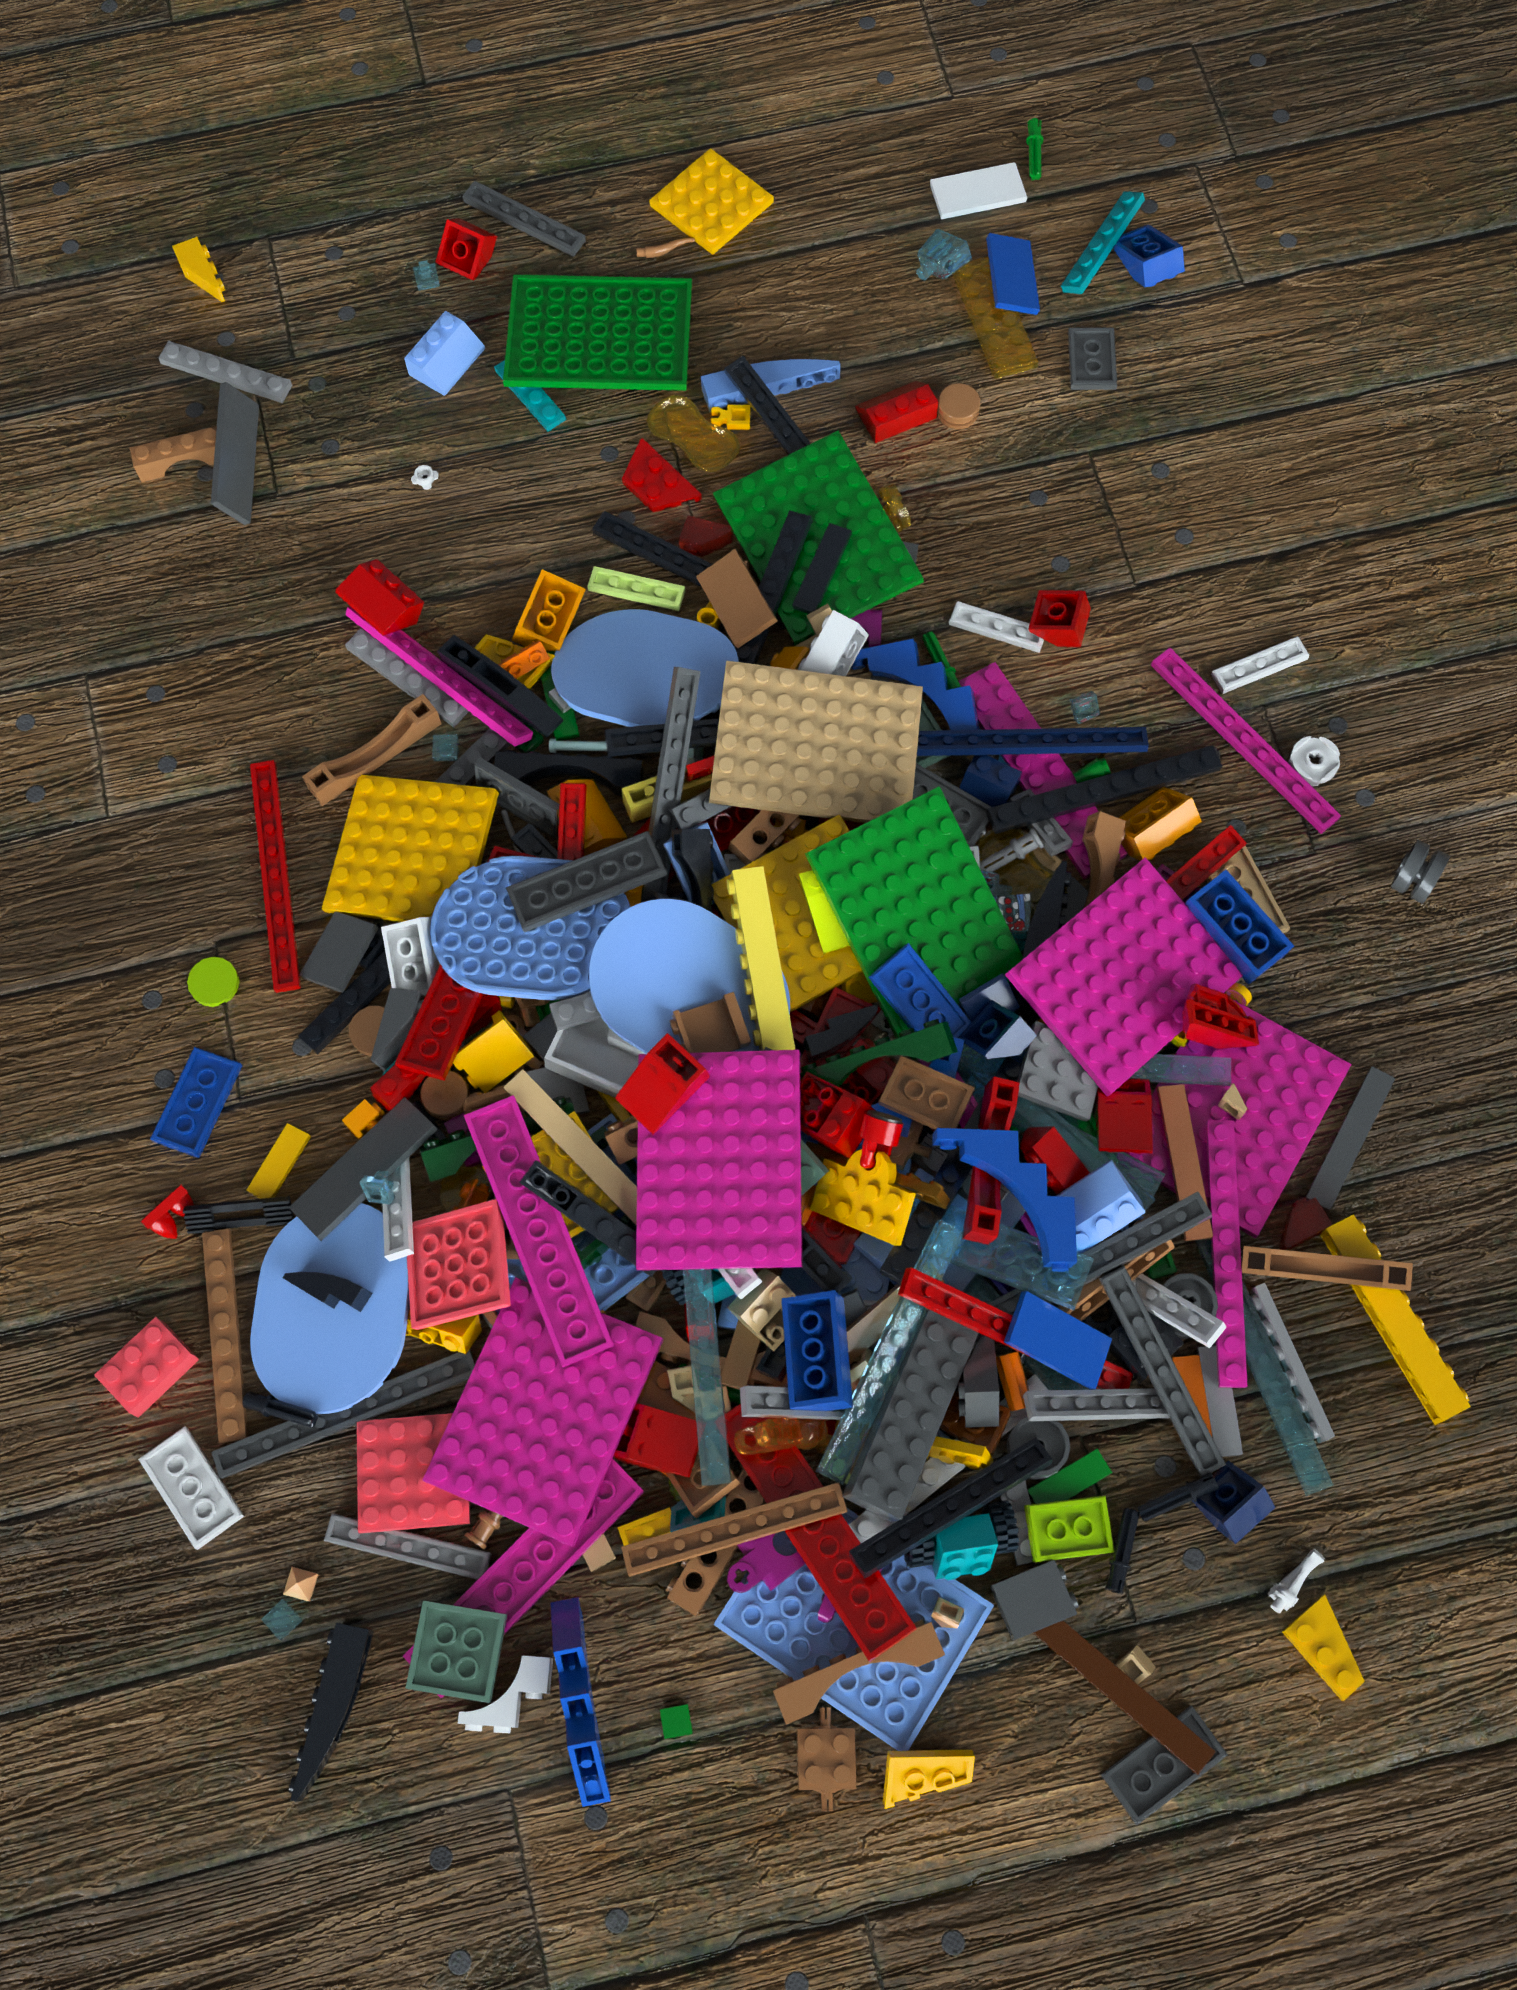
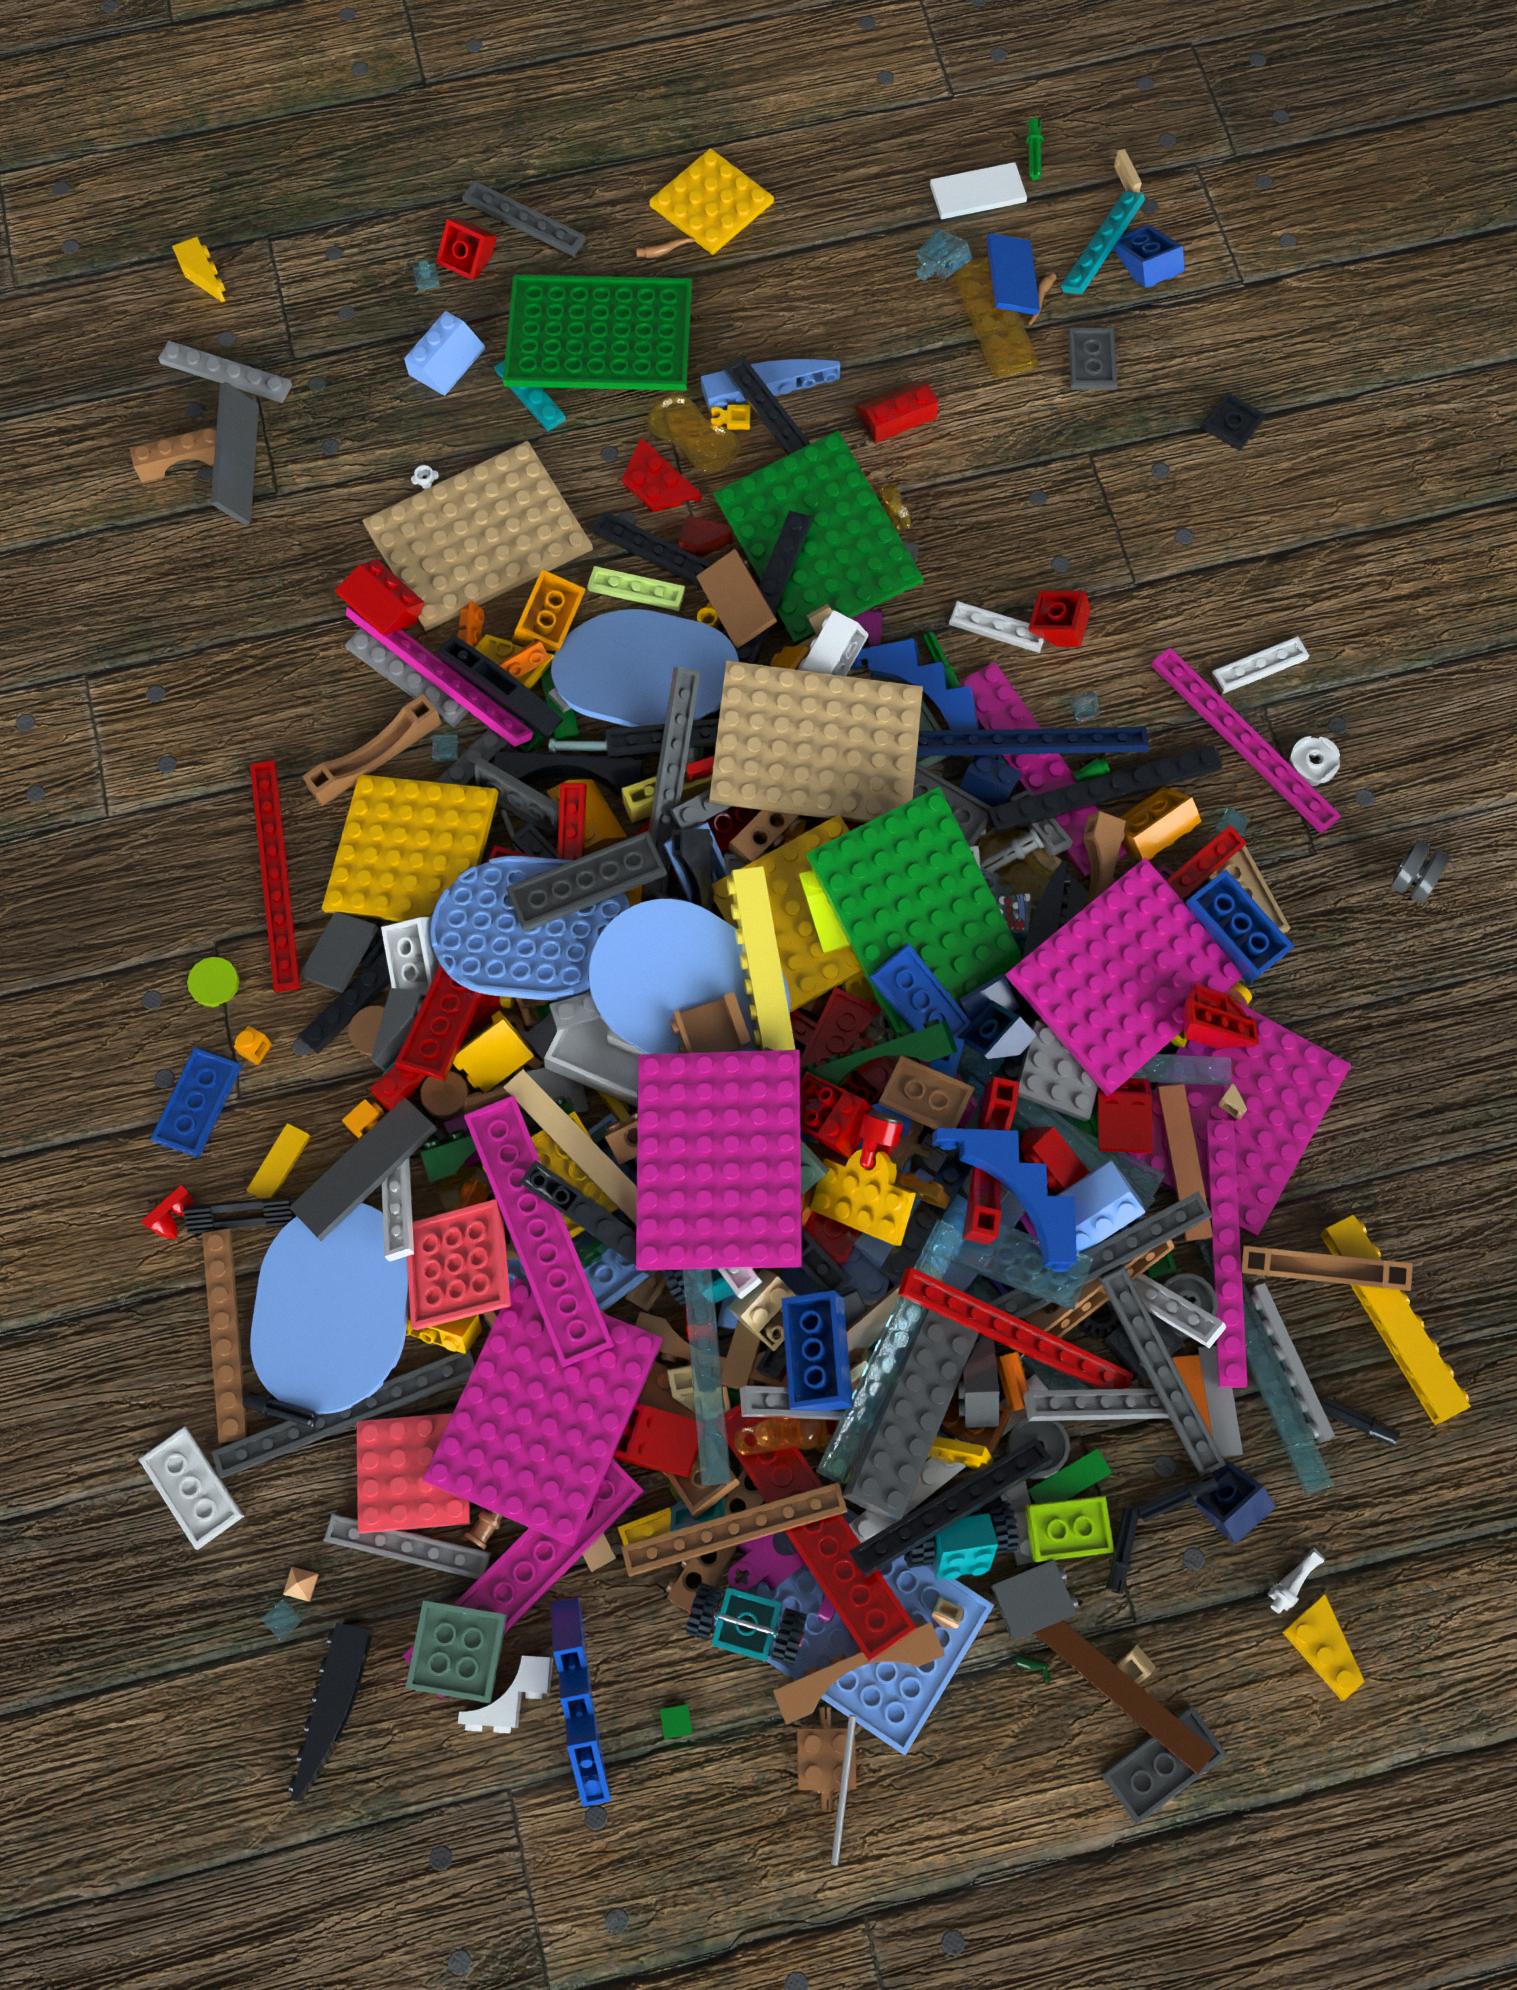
(146, 1367): coral brick -> none
(249, 1041): none -> light orange brick
(330, 1289): black slope -> none
(378, 1188): clear light blue tile -> none
(472, 619): none -> orange hinge
(478, 534): none -> tan plate
(661, 1084): red slope -> none
(746, 1624): none -> brick
(822, 569): black tile -> none
(838, 1032): black slope -> none
(843, 1790): none -> light grey axle
(925, 1770): yellow wing -> none
(958, 406): medium nougat head -> none
(1033, 1664): none -> dark green piece
(1042, 288): none -> medium nougat animal
(1058, 1340): blue tile -> none
(1127, 172): none -> tan tile
(1233, 421): none -> black tile
(1235, 819): none -> clear light blue plate
(1303, 1223): clear red slope -> none
(1350, 1138): dark grey tile -> none
(1359, 1421): none -> black axle

